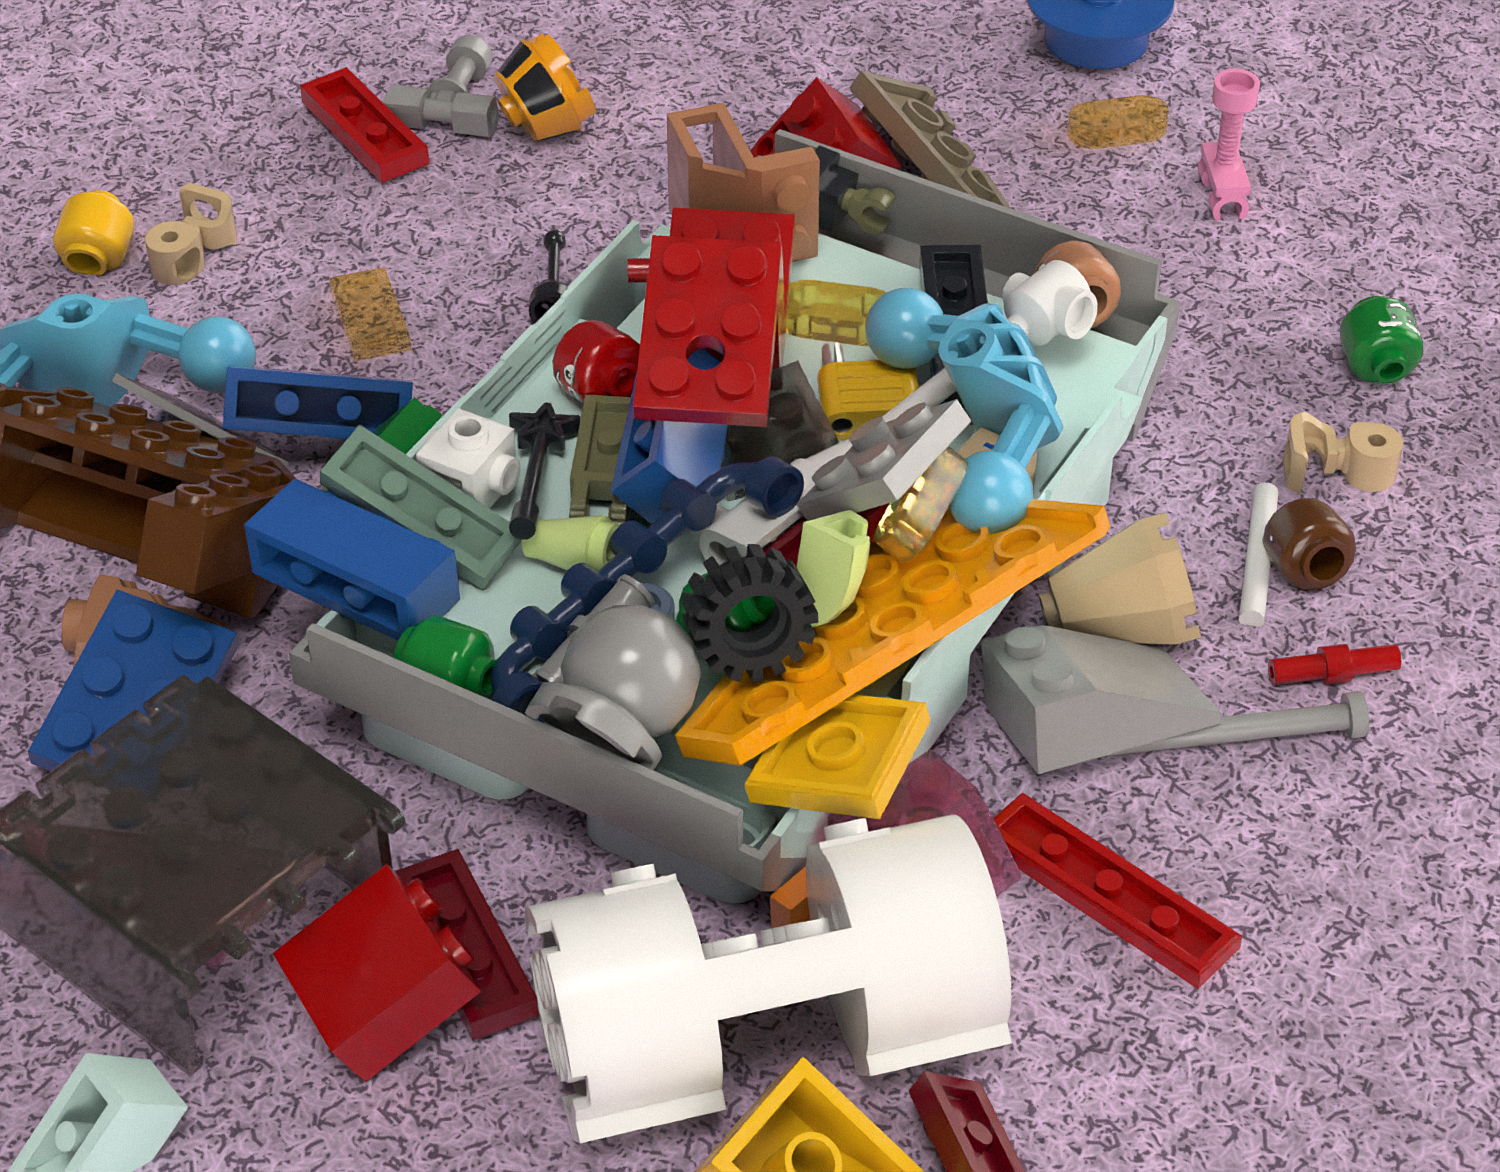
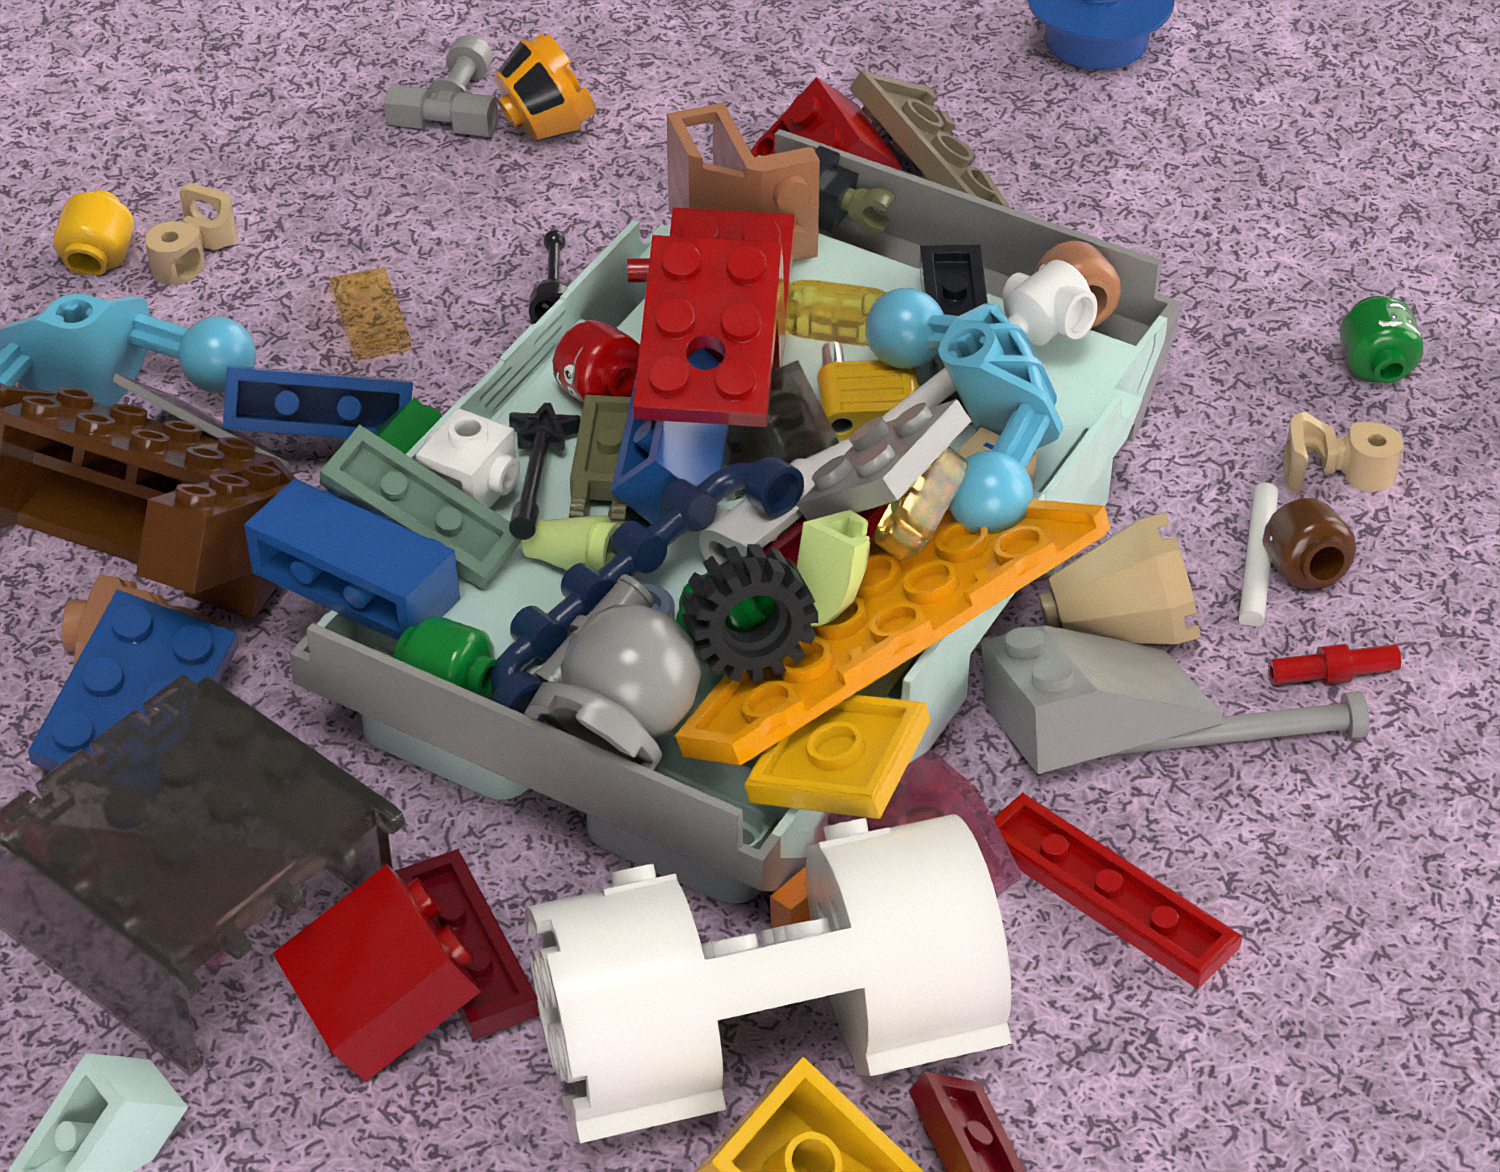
(364, 125): red plate -> none
(1118, 122): clear yellow beam -> none
(1235, 94): bright pink bar -> none

